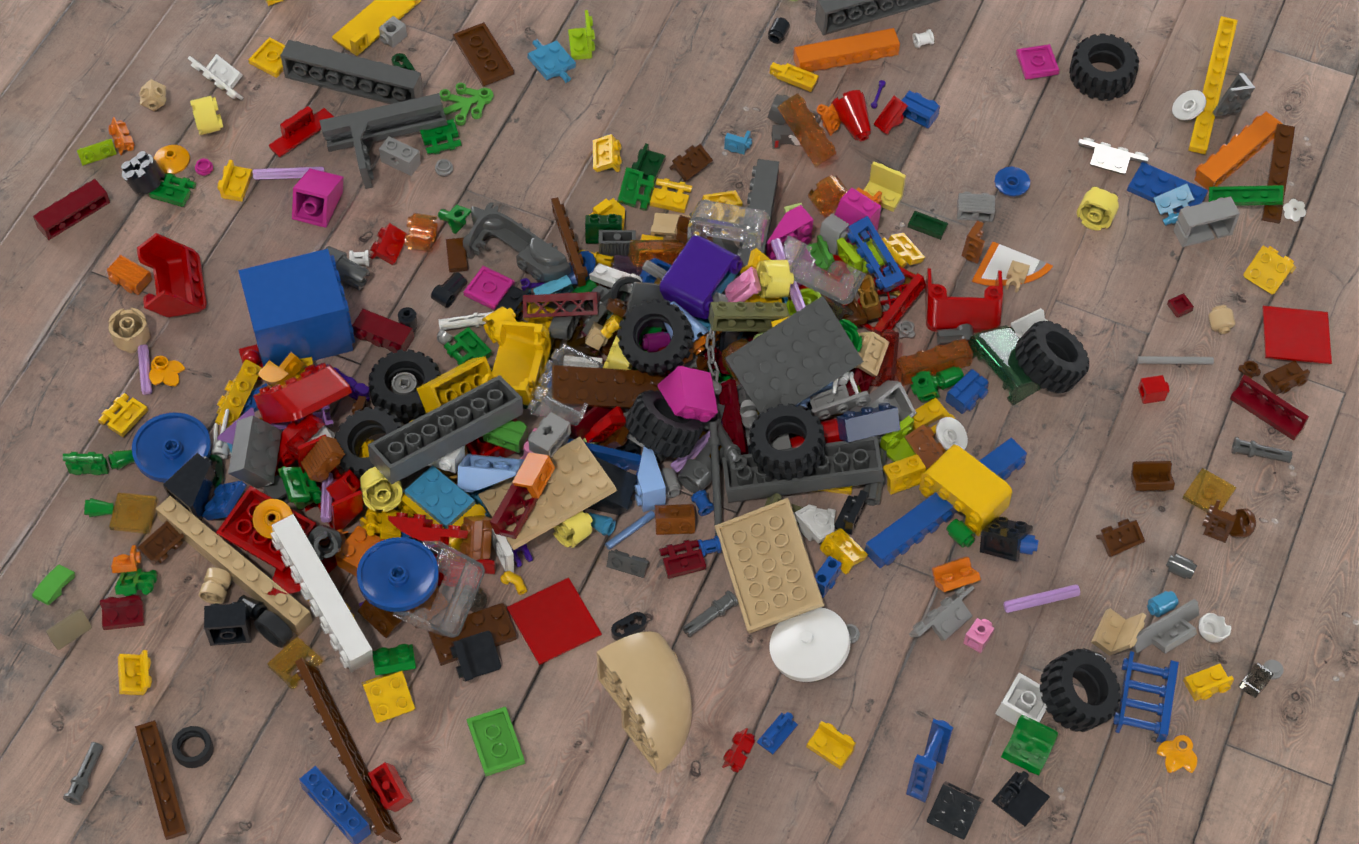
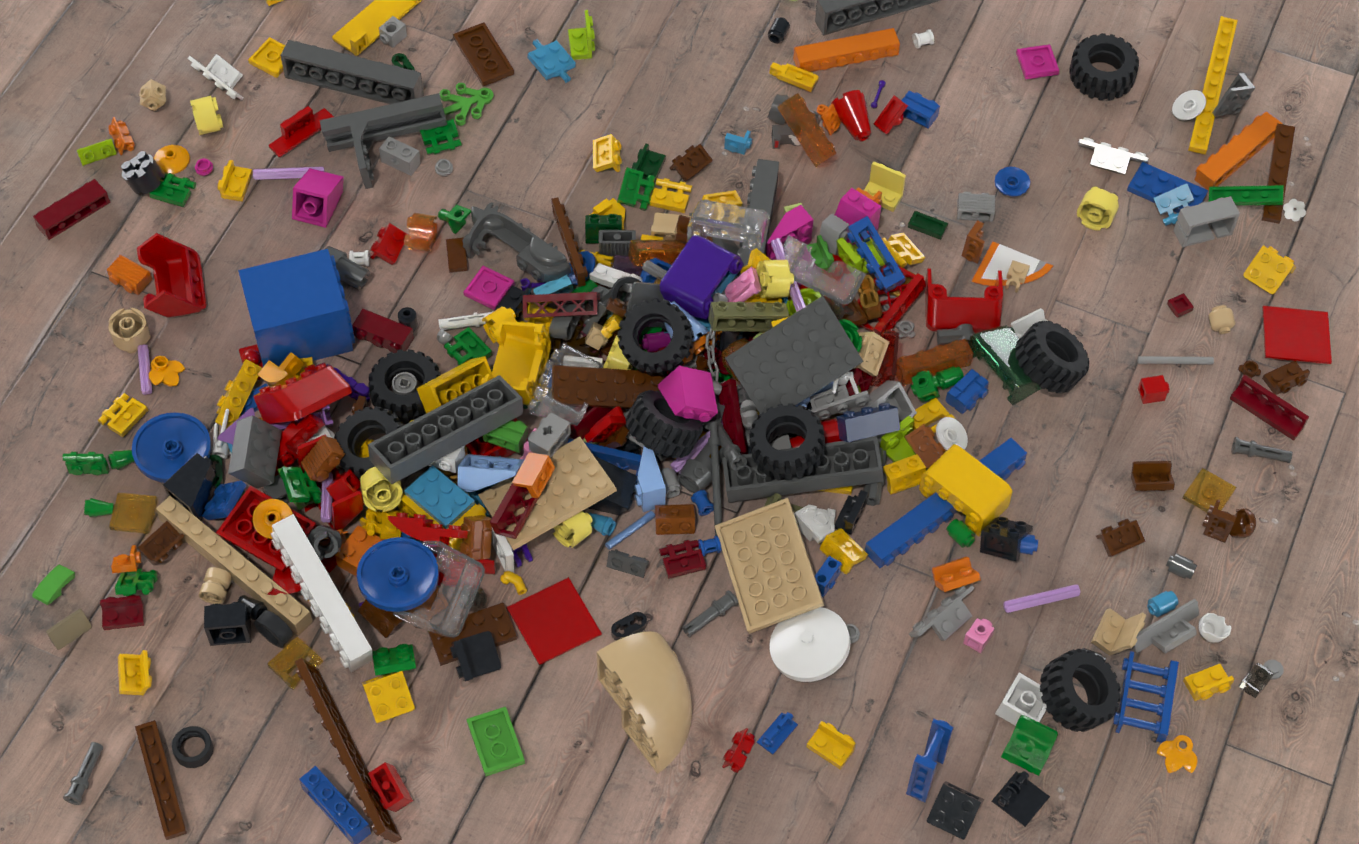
(446, 293): black piece -> none
(827, 195): clear orange brick -> none

